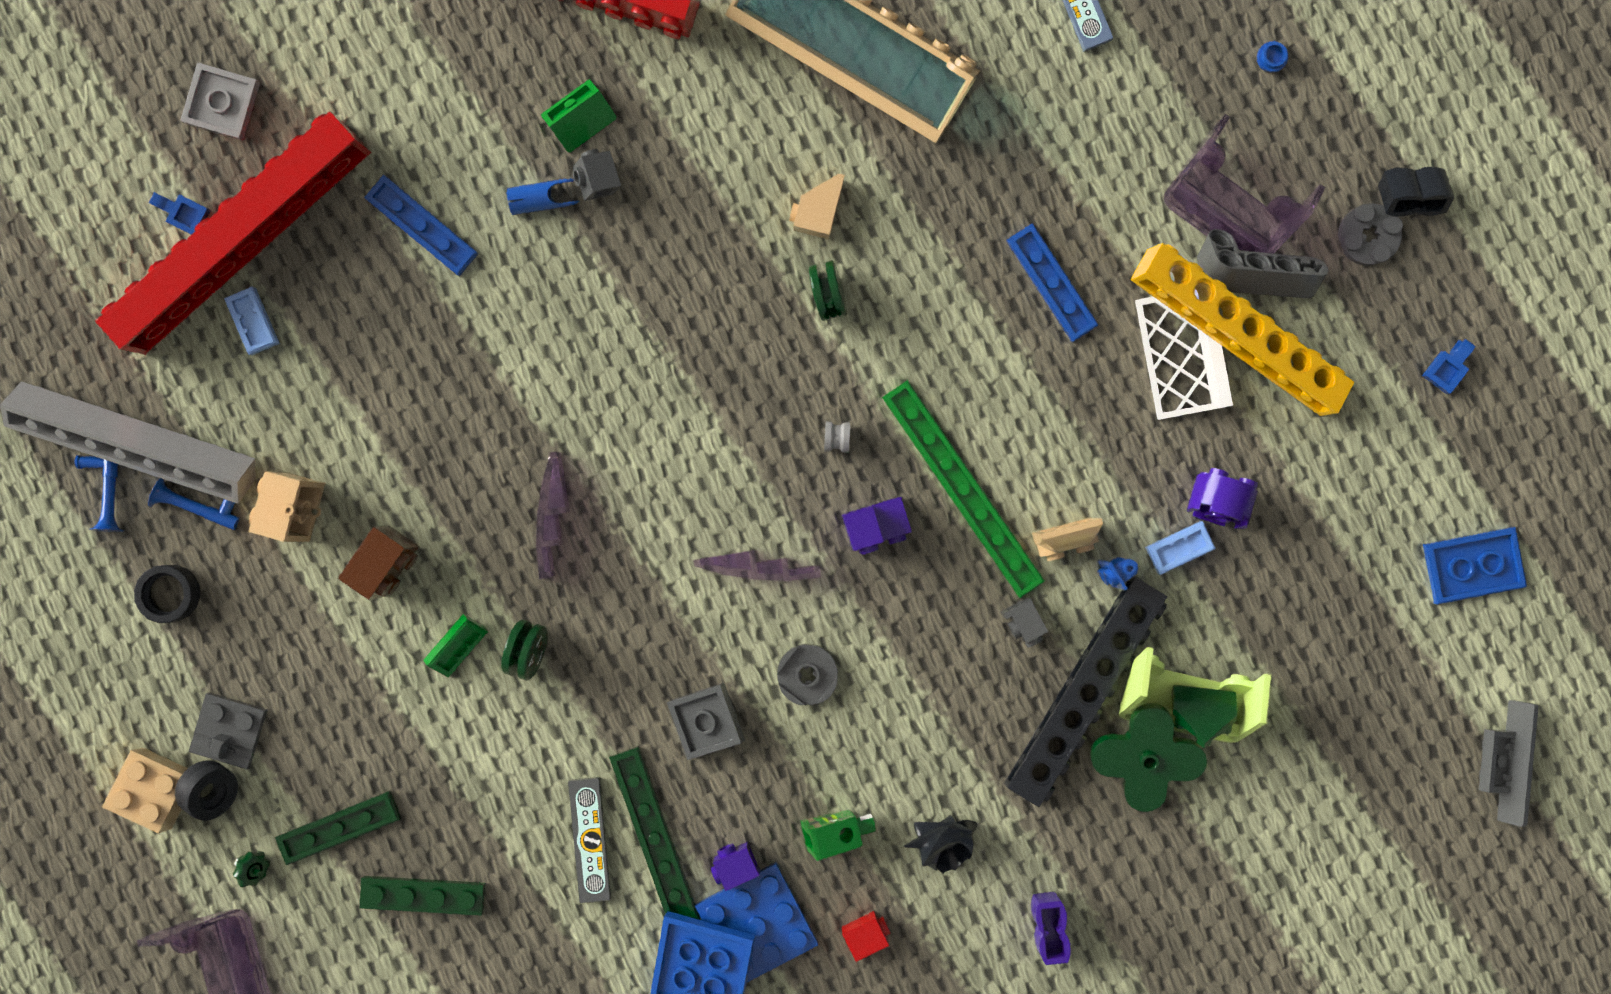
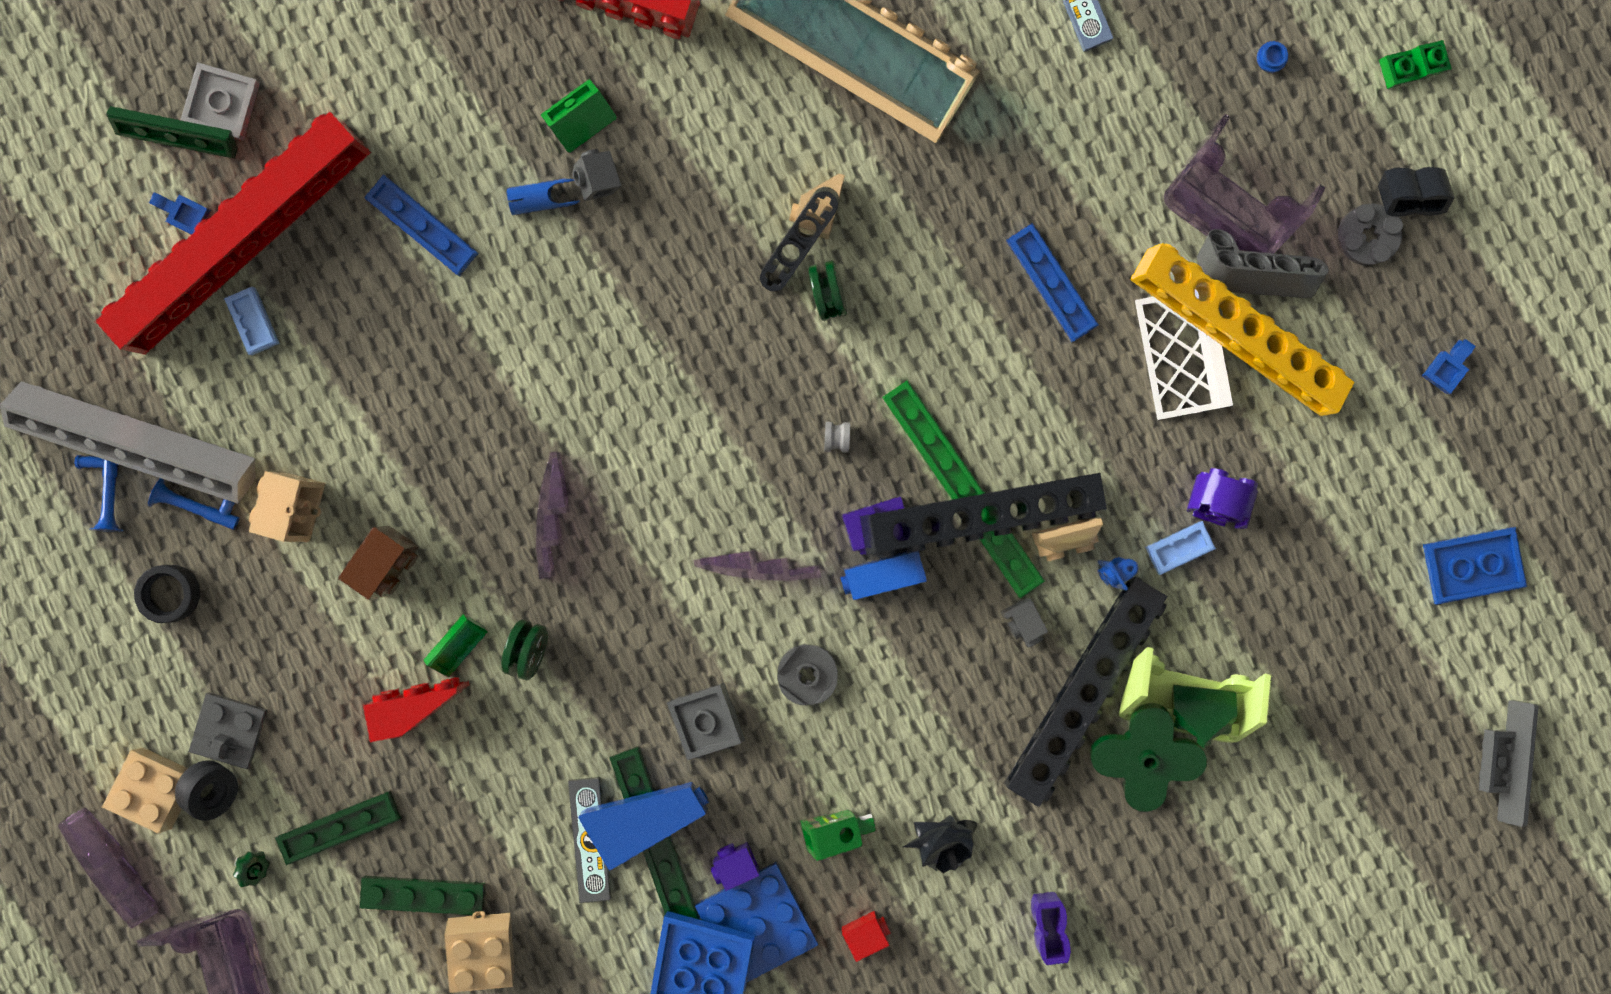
(106, 867): none -> clear purple slope
(172, 132): none -> dark green tile
(396, 714): none -> red slope
(479, 952): none -> tan brick
(638, 822): none -> blue slope
(797, 238): none -> black beam
(883, 575): none -> blue slope
(1085, 490): none -> black brick
(1415, 64): none -> green slope

